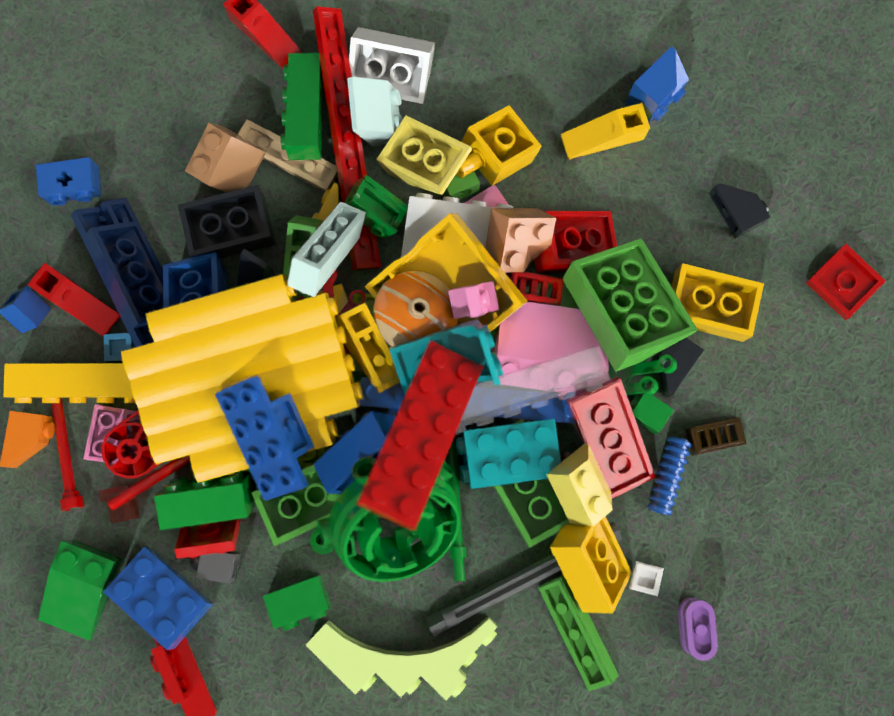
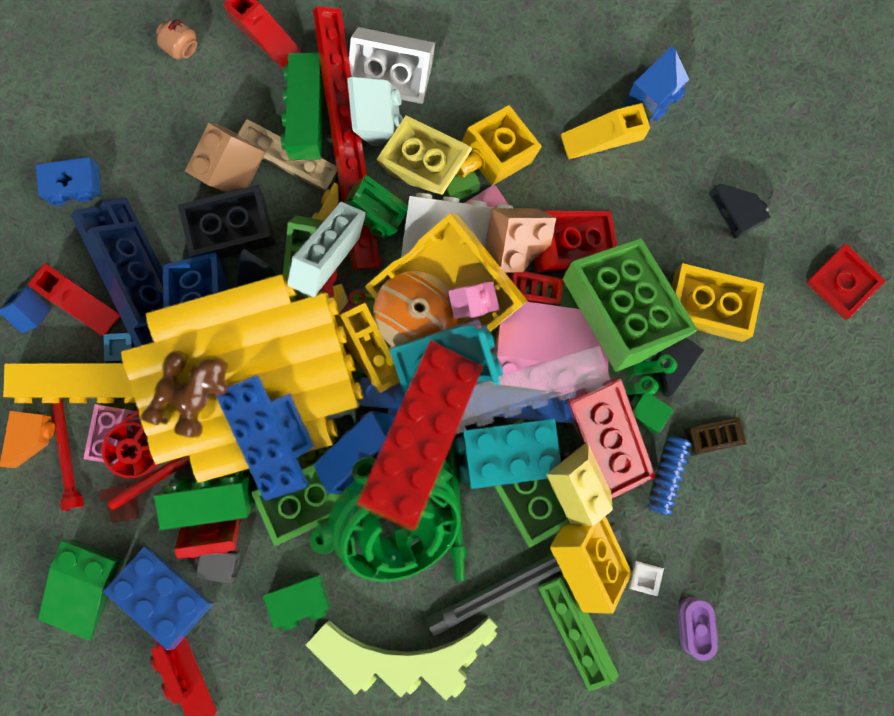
(176, 39): none -> nougat head
(206, 378): none -> reddish brown animal

